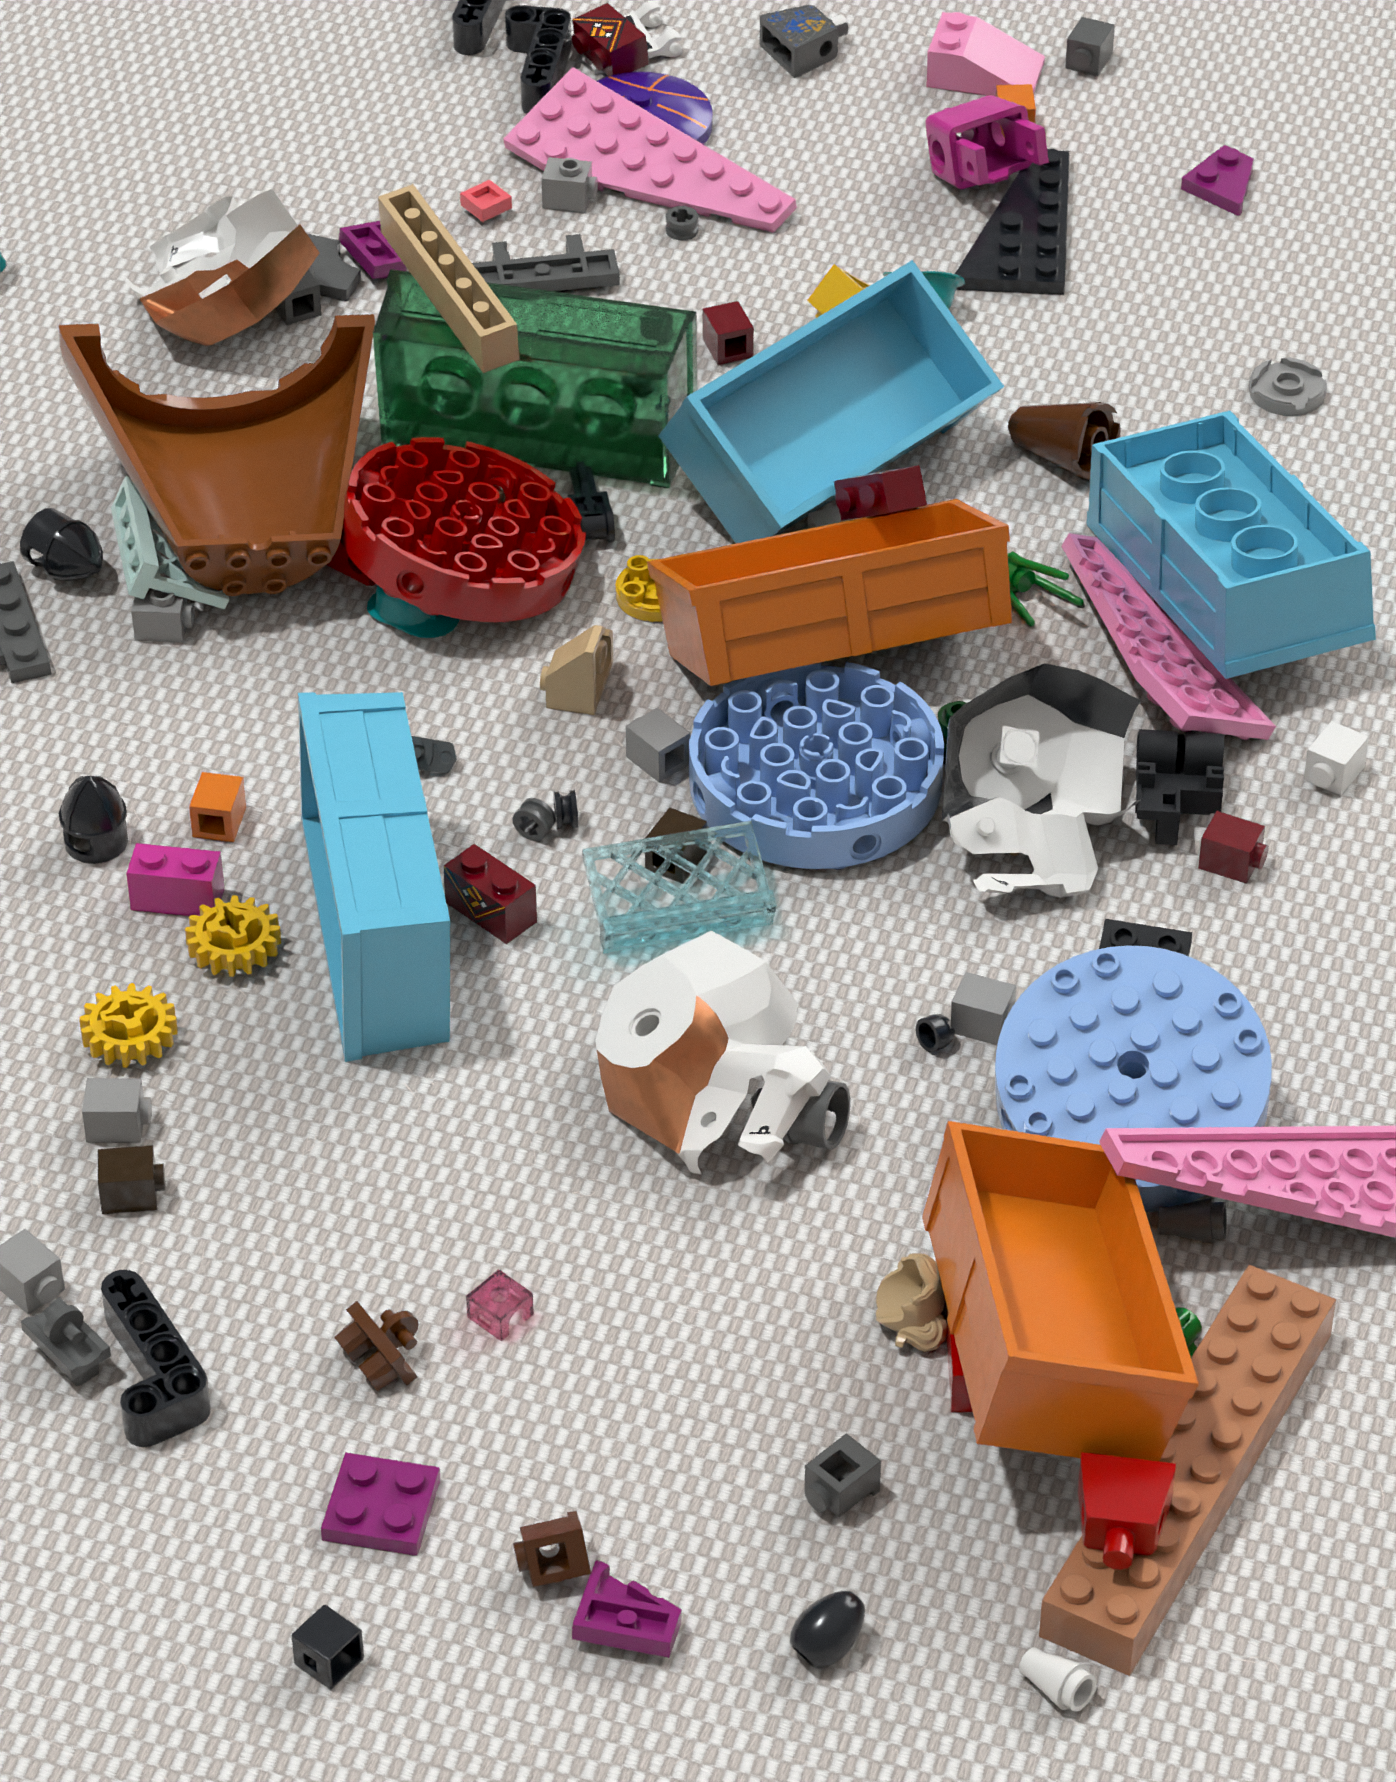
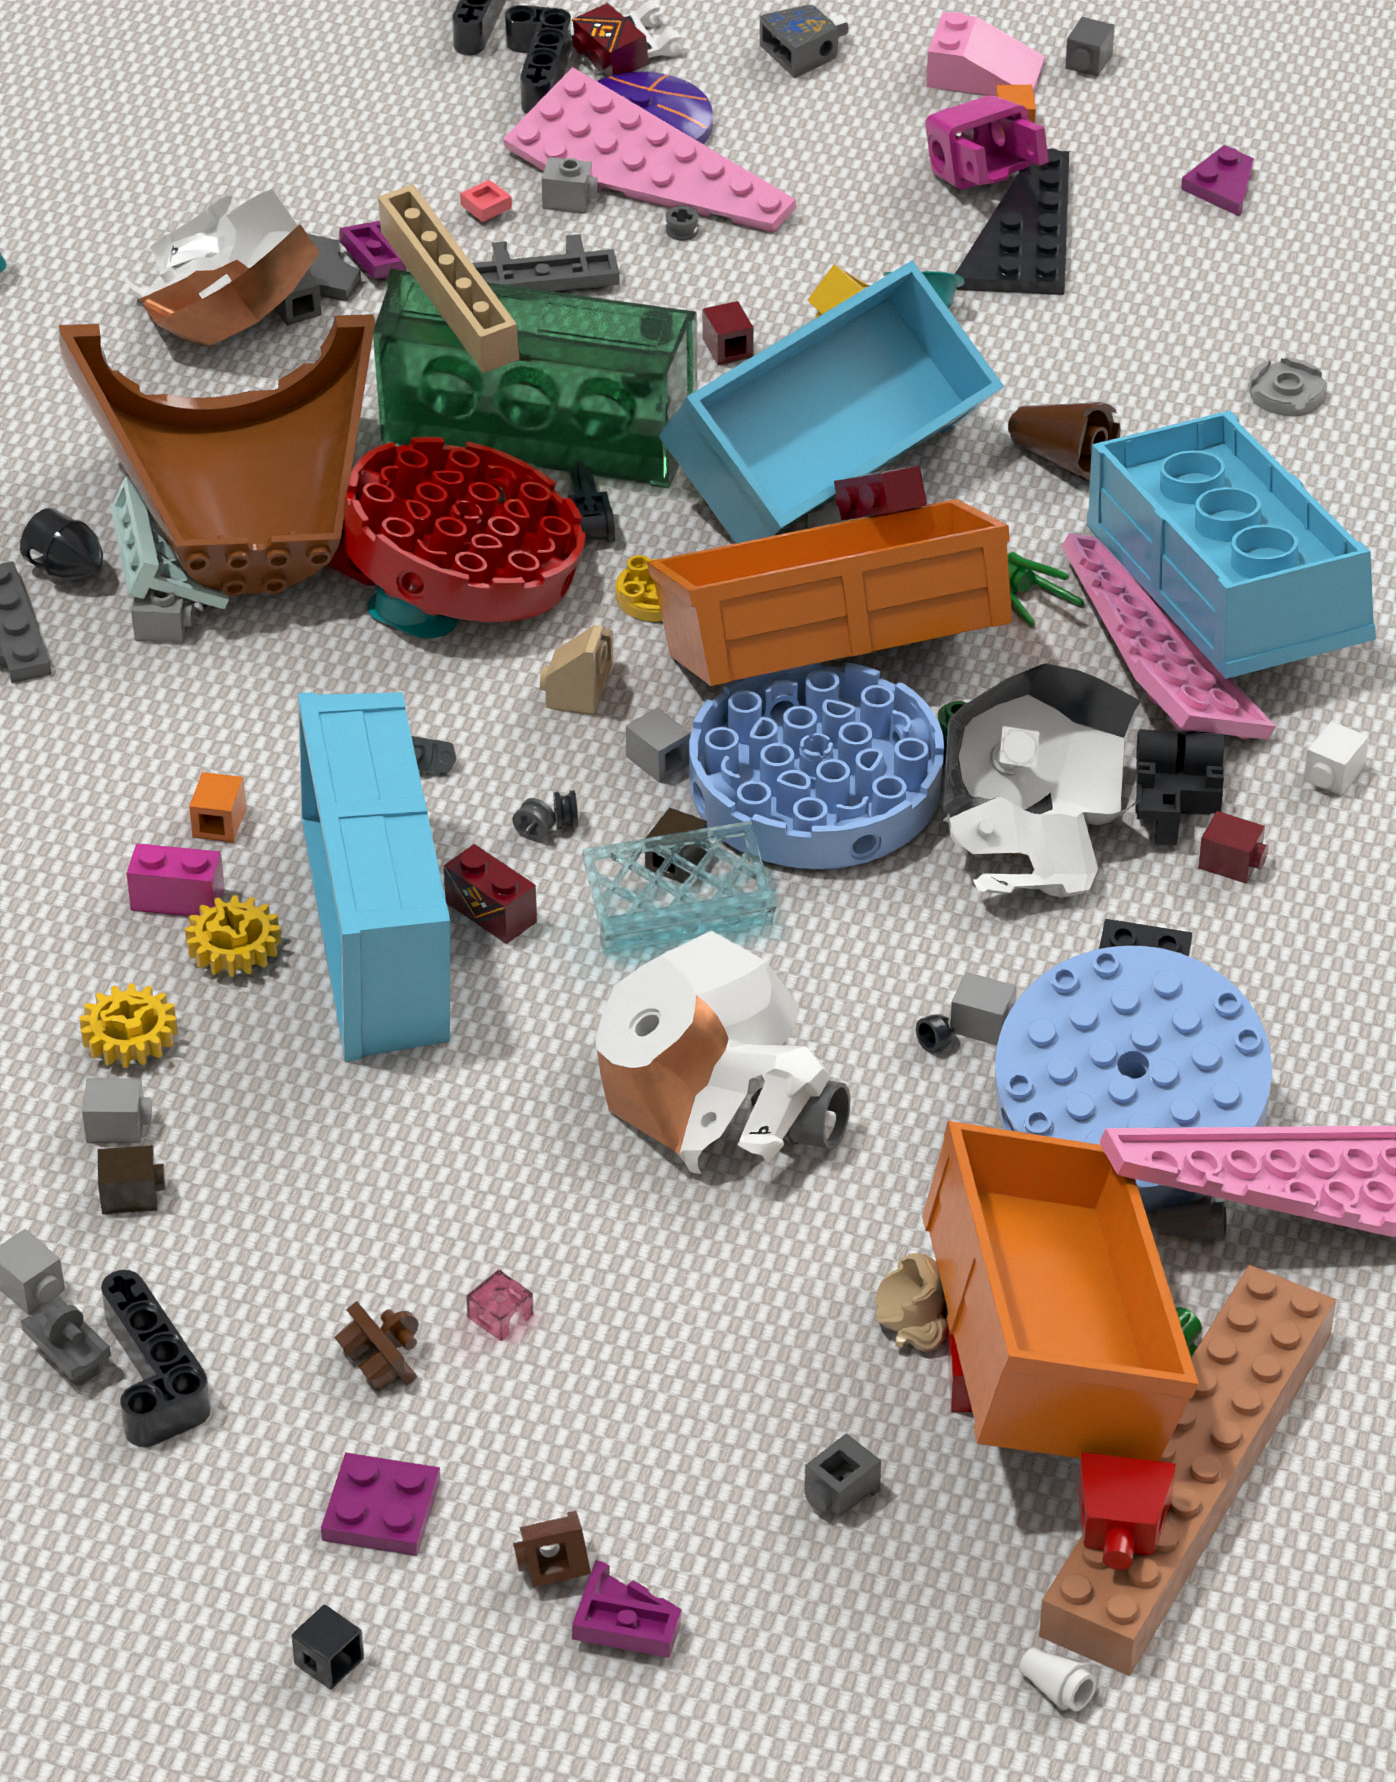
(97, 813): black helmet -> none
(828, 1628): black animal -> none

